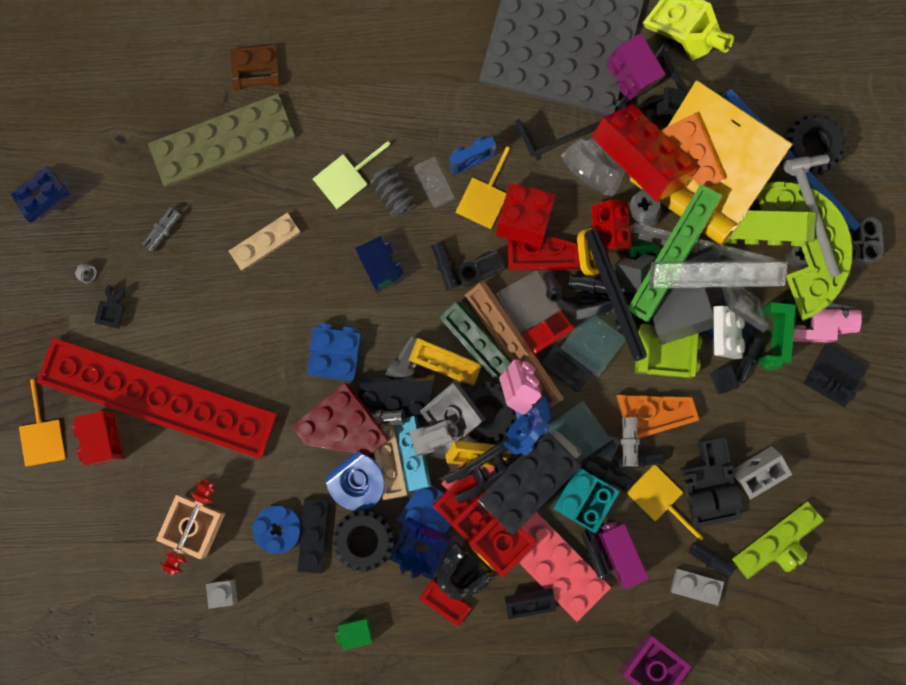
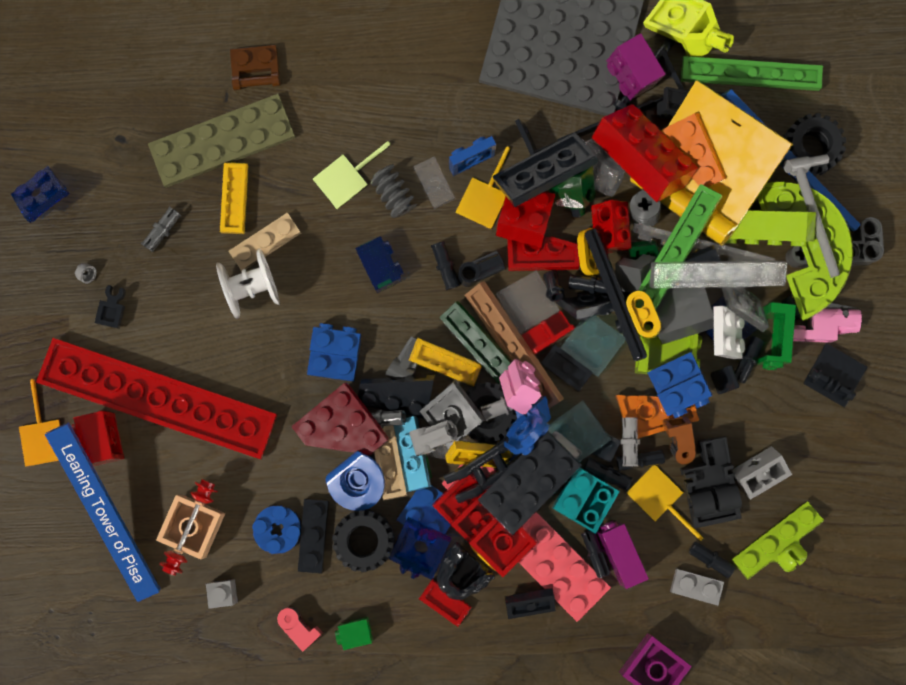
(102, 511): none -> blue tile
(234, 198): none -> yellow plate
(247, 283): none -> white piece
(300, 633): none -> coral leg
(495, 409): none -> light grey pin
(545, 169): none -> black plate
(575, 192): none -> dark green torso
(643, 315): none -> yellow plate
(680, 385): none -> blue plate
(682, 438): none -> dark orange leg
(752, 73): none -> bright green plate

